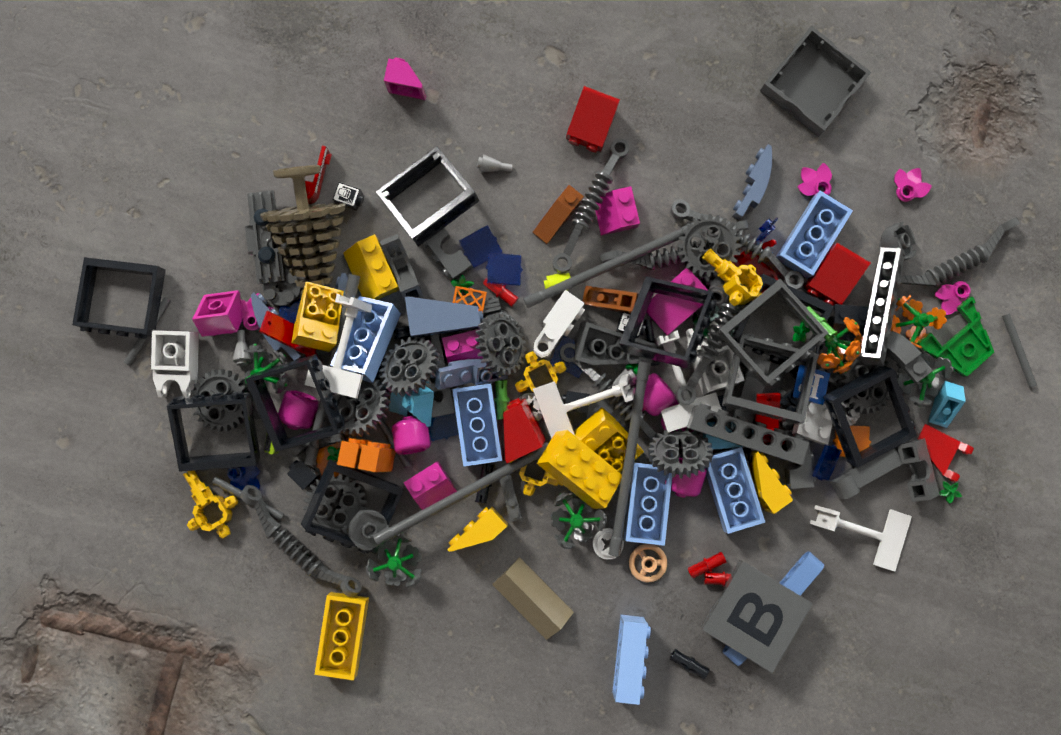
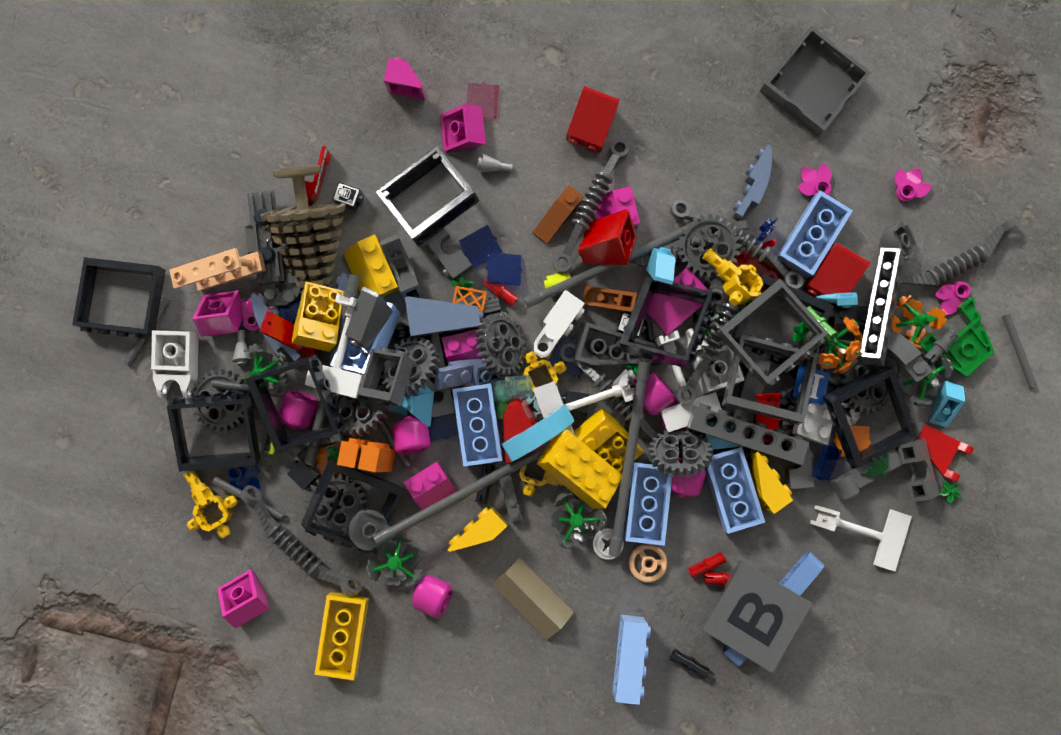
(217, 269): none -> light nougat fence
(241, 388): none -> dark grey bar
(242, 599): none -> dark pink slope
(367, 319): none -> dark grey slope
(373, 373): none -> dark grey window
(432, 596): none -> dark pink head
(462, 128): none -> dark pink slope
(484, 96): none -> clear pink piece
(511, 388): none -> clear light blue slope
(538, 433): none -> medium azure slope
(609, 240): none -> red slope
(661, 265): none -> medium azure slope
(846, 300): none -> medium azure plate
(878, 467): none -> dark green piece
(940, 347): none -> dark grey pin

